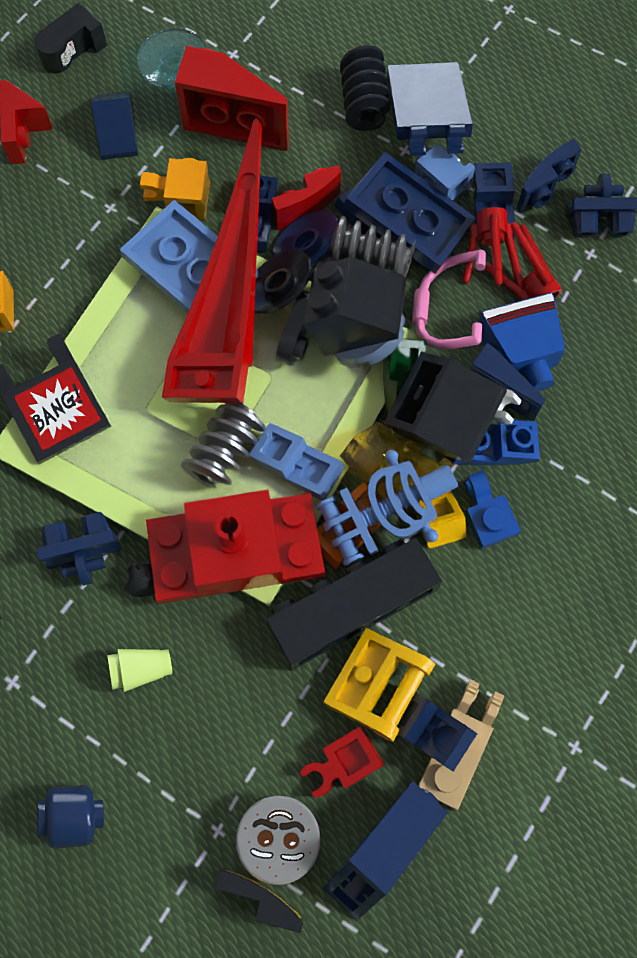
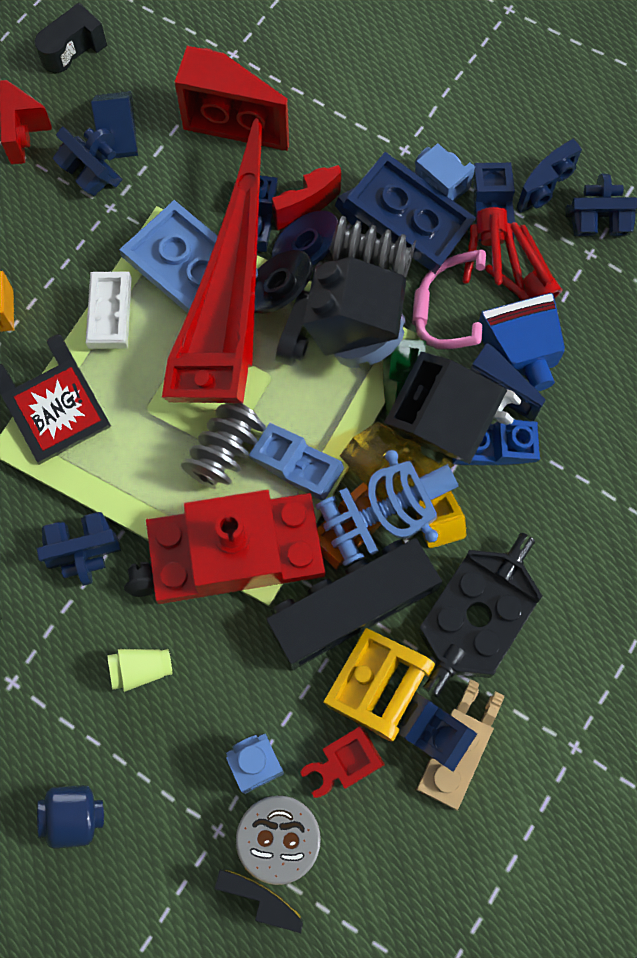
(76, 150): none -> dark blue hips
(108, 310): none -> white plate
(162, 55): clear light blue dish -> none
(185, 183): light orange brick -> none
(253, 763): none -> medium blue brick
(364, 88): black piece -> none
(386, 851): dark blue slope -> none
(429, 104): tile -> none
(489, 517): blue plate -> none
(499, 586): none -> black plate

